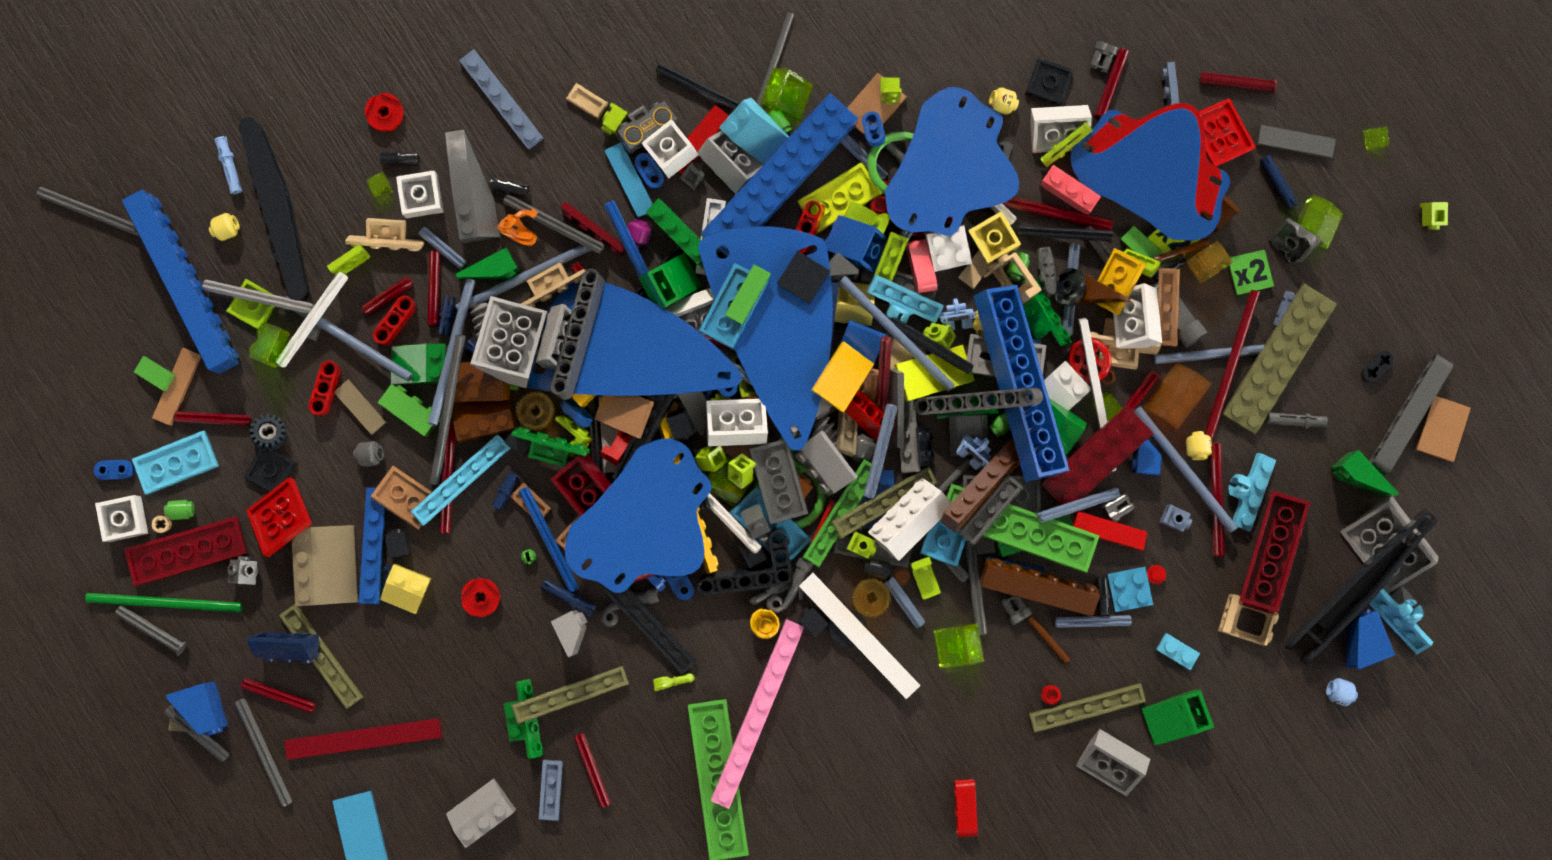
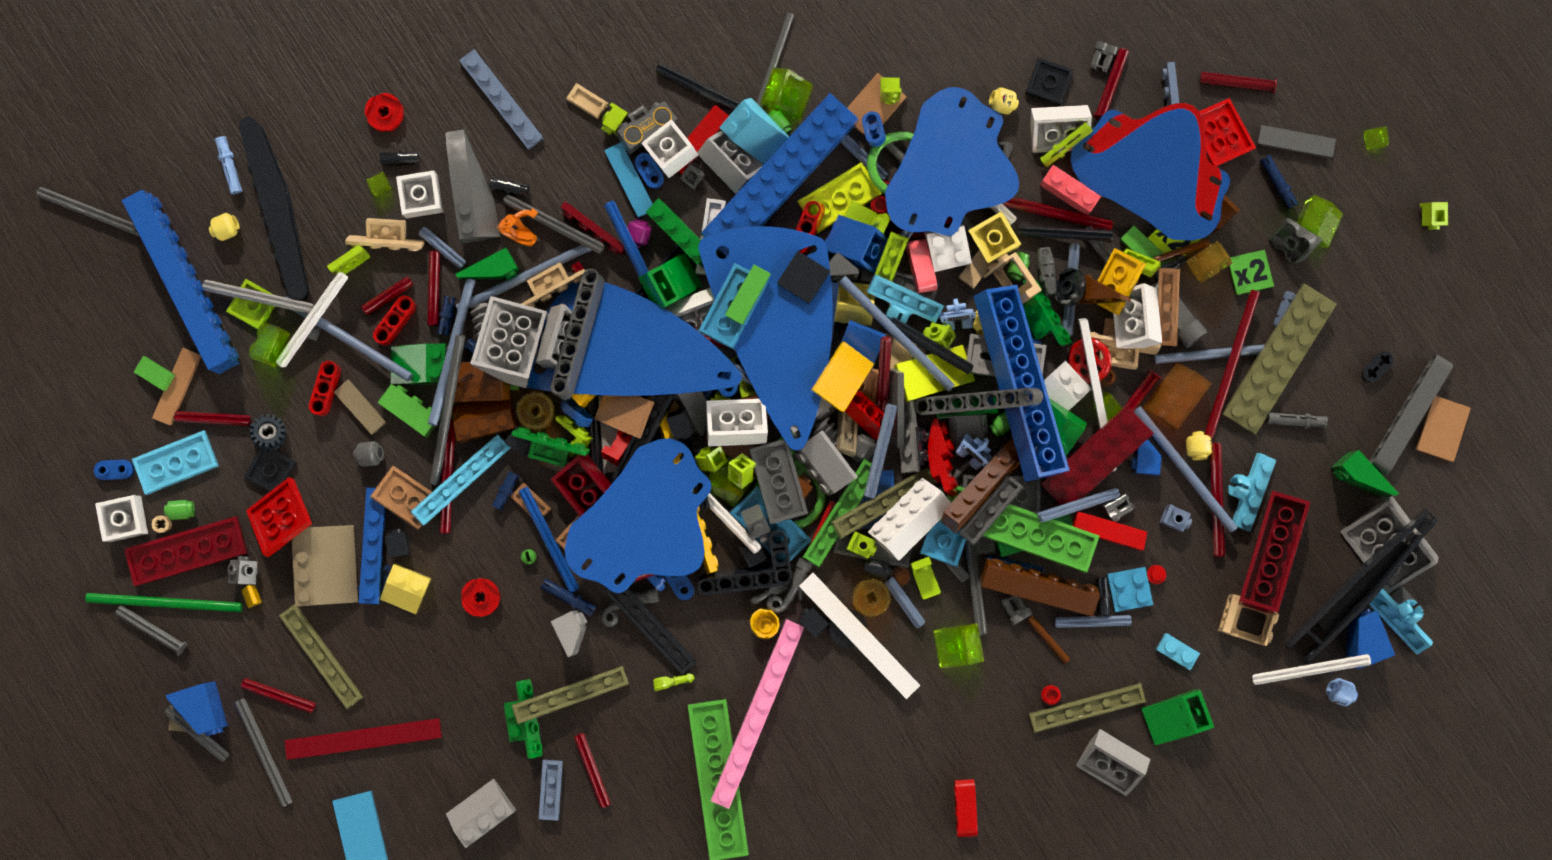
(251, 595): none -> yellow slope
(284, 646): dark blue slope -> none
(939, 453): none -> red slope
(1311, 669): none -> white axle

